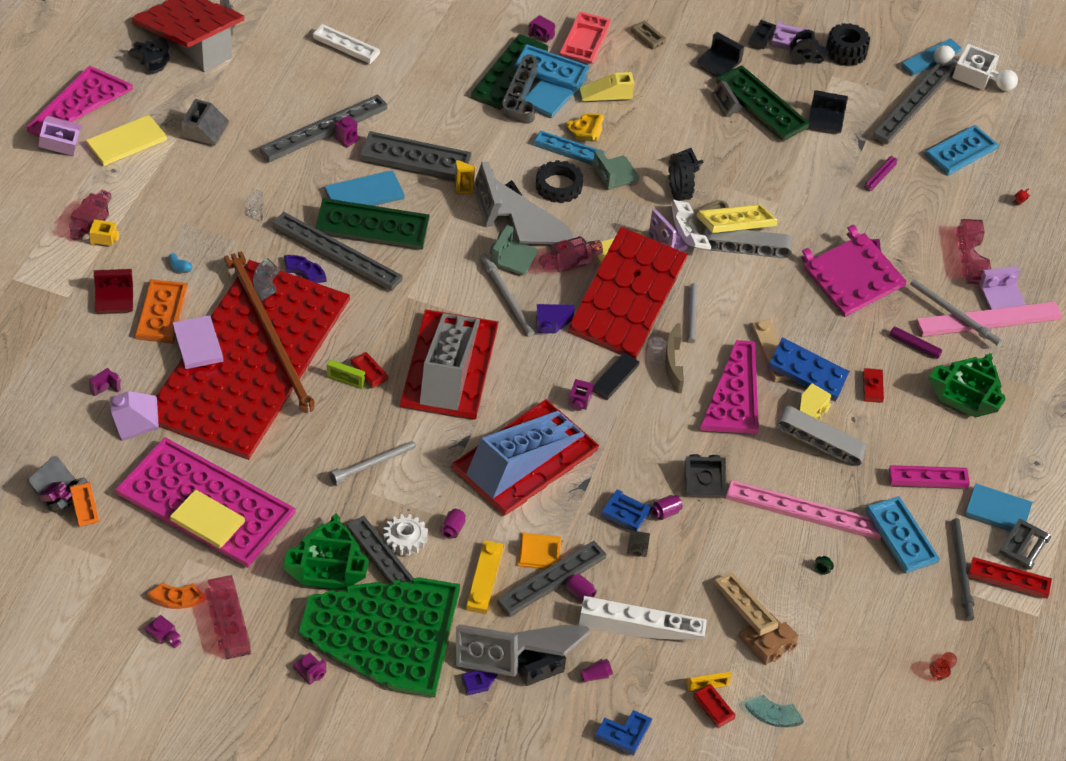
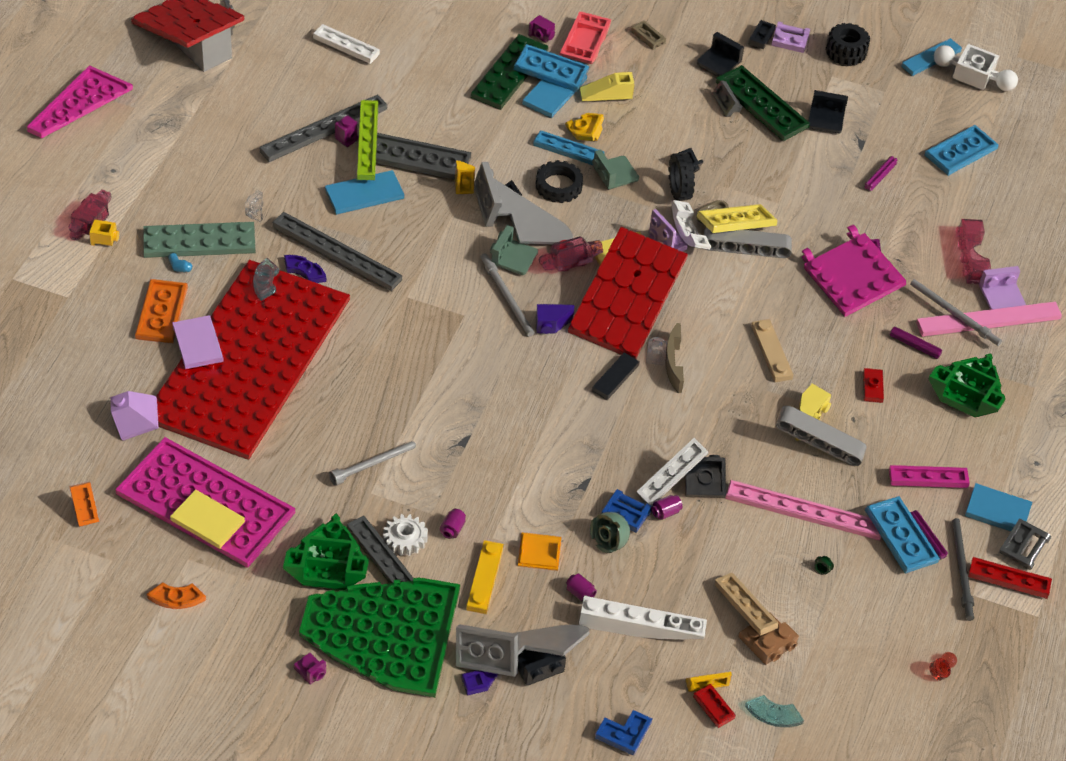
(51, 472): bracket -> none
(55, 492): magenta plate -> none
(59, 135): lavender slope -> none
(103, 381): magenta bracket -> none
(113, 290): dark red bracket -> none
(126, 140): light yellow tile -> none
(150, 53): black hinge -> none
(162, 630): magenta plate -> none
(199, 239): none -> sand green plate
(204, 123): flat silver slope -> none
(232, 645): clear pink brick -> none
(303, 398): dark orange hinge -> none
(345, 374): lime tile -> none
(367, 140): none -> lime plate
(372, 223): dark green plate -> none
(374, 373): red plate -> none
(449, 364): piece -> none
(522, 87): dark grey beam -> none
(524, 457): piece -> none
(551, 578): dark grey plate -> none
(580, 399): magenta brick -> none
(599, 670): magenta cone -> none
(610, 531): none -> sand green cylinder
(638, 543): clear smoke bracket -> none
(672, 472): none -> white plate
(692, 313): light grey bar -> none
(735, 398): dark pink wing -> none
(806, 49): black hinge -> none
(808, 368): blue plate -> none
(913, 103): dark grey plate -> none
(933, 540): none -> magenta axle
(1021, 196): red plate -> none

